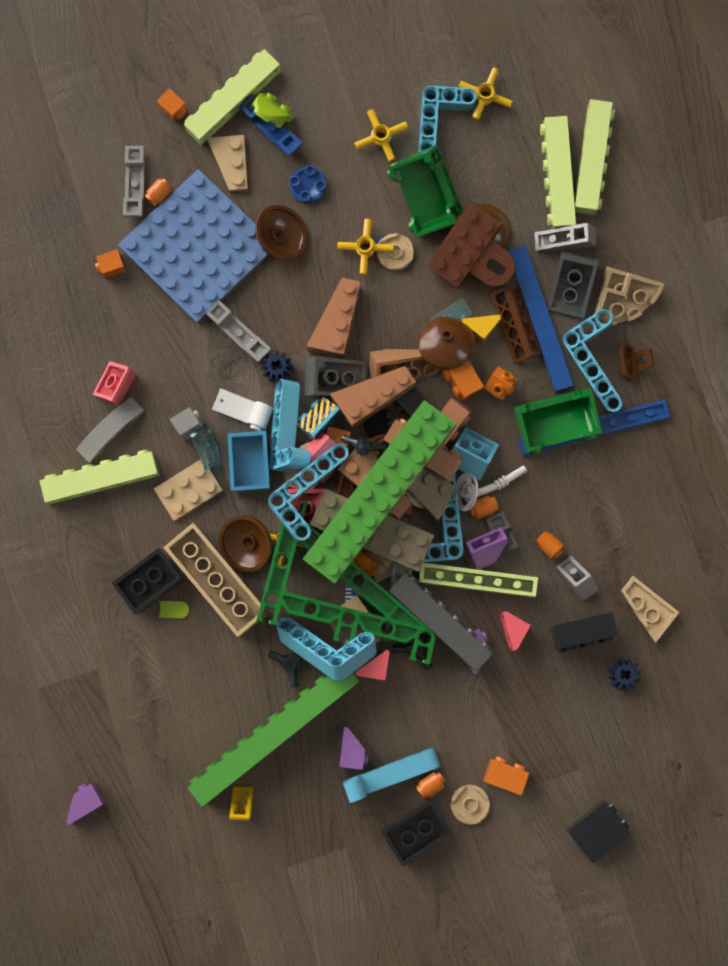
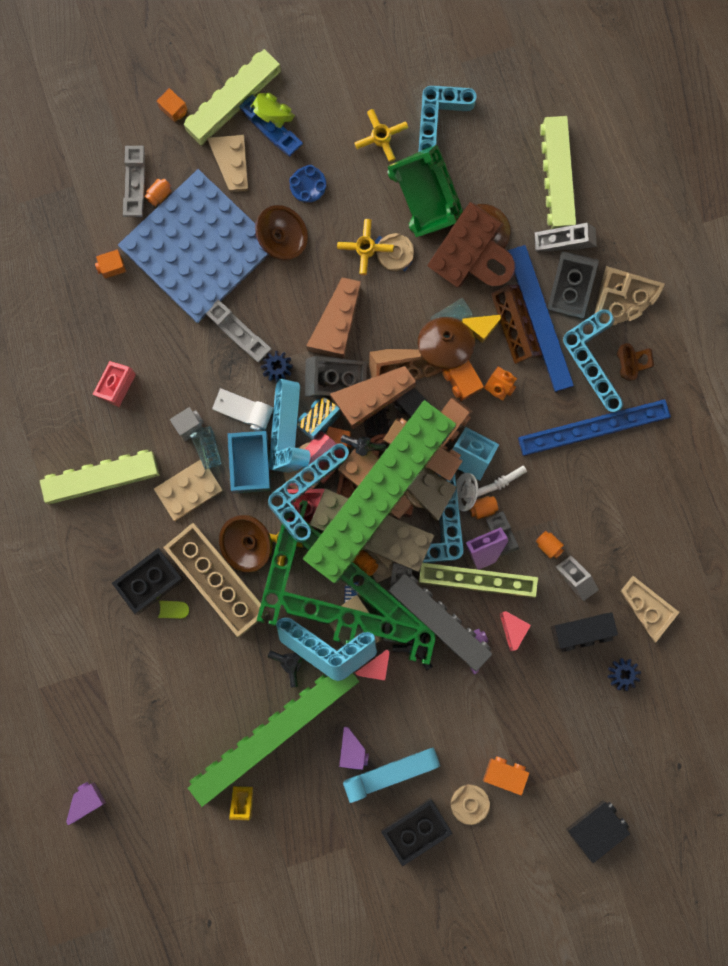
(109, 428): light grey slope -> none
(431, 785): orange brick -> none
(486, 87): yellow bar -> none
(557, 420): green windscreen -> none
(593, 156): yellowish green brick -> none

